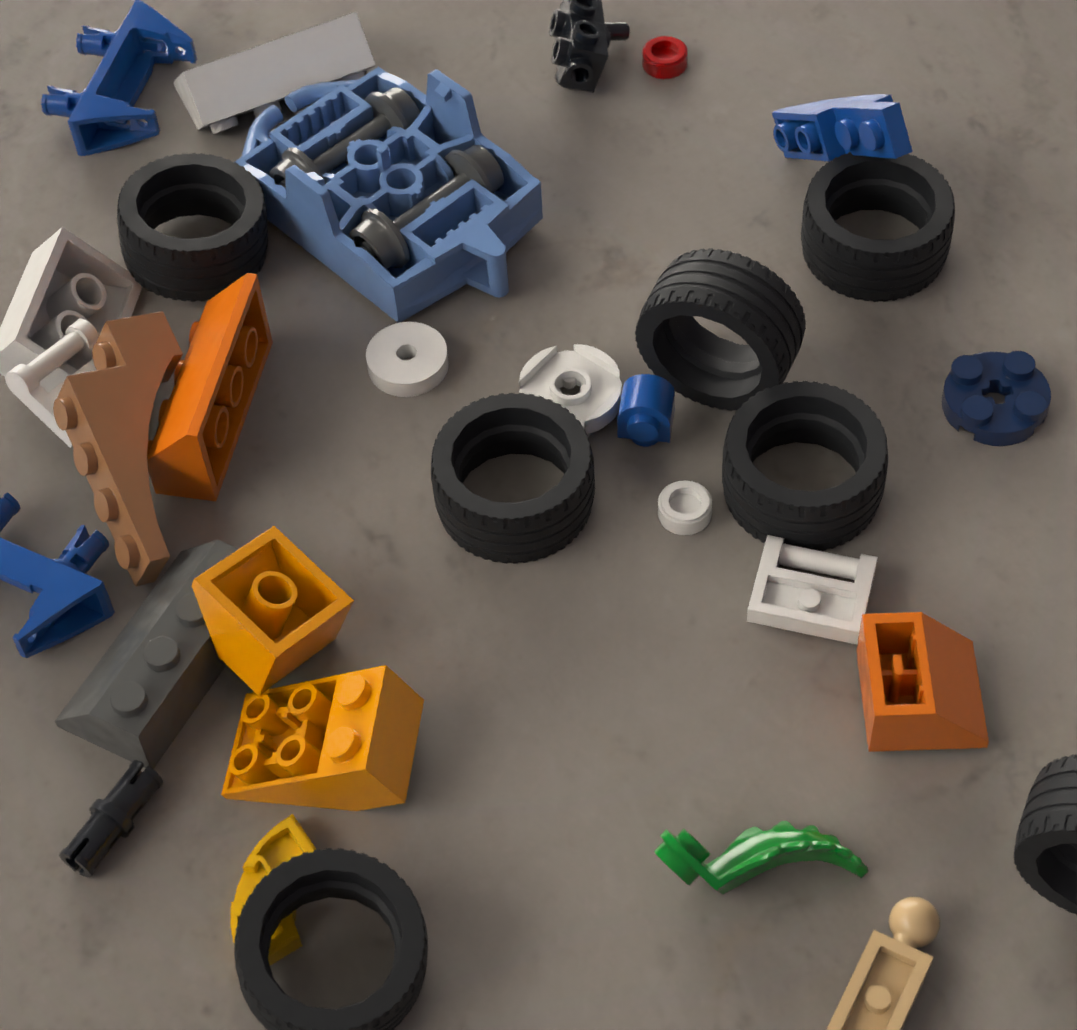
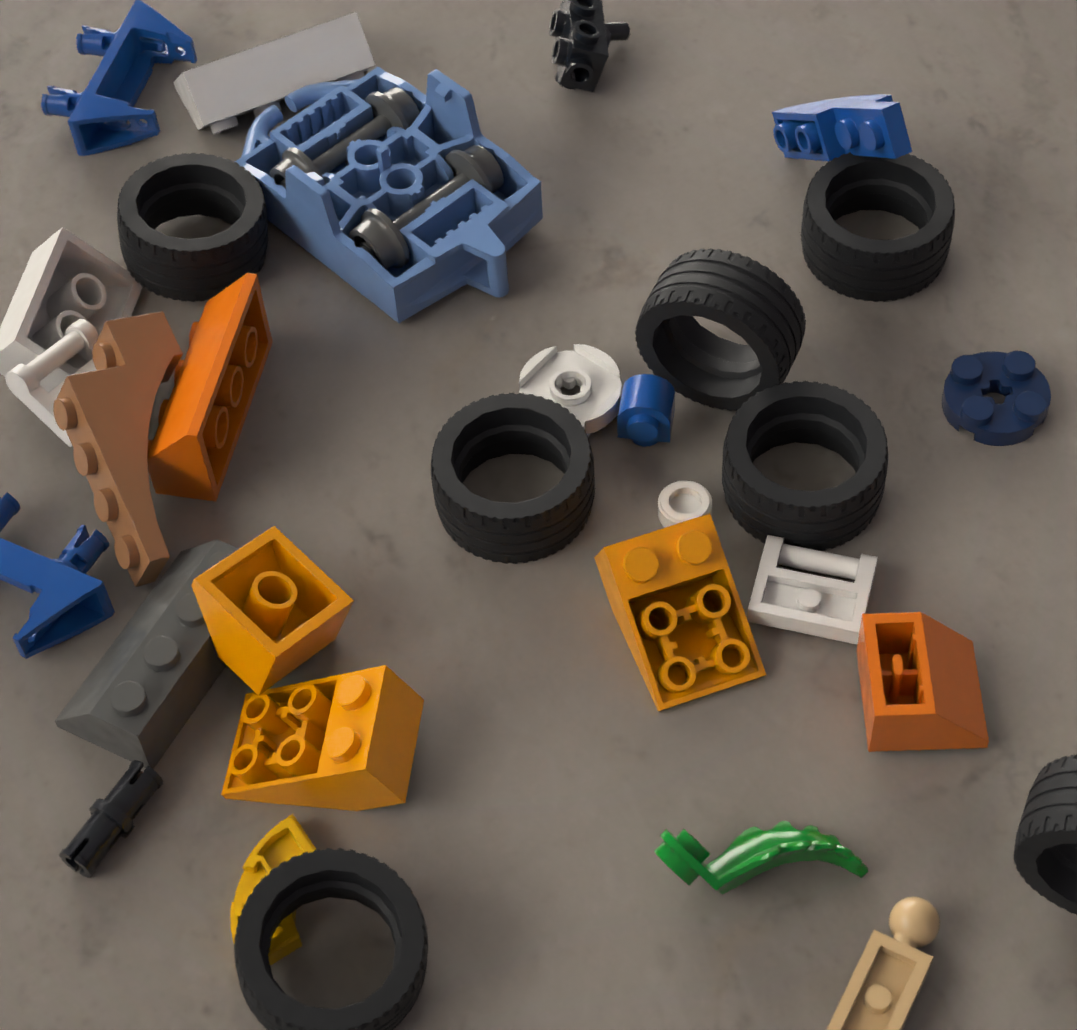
(411, 376): white piece -> none
(664, 57): red tile -> none
(680, 611): none -> light orange slope

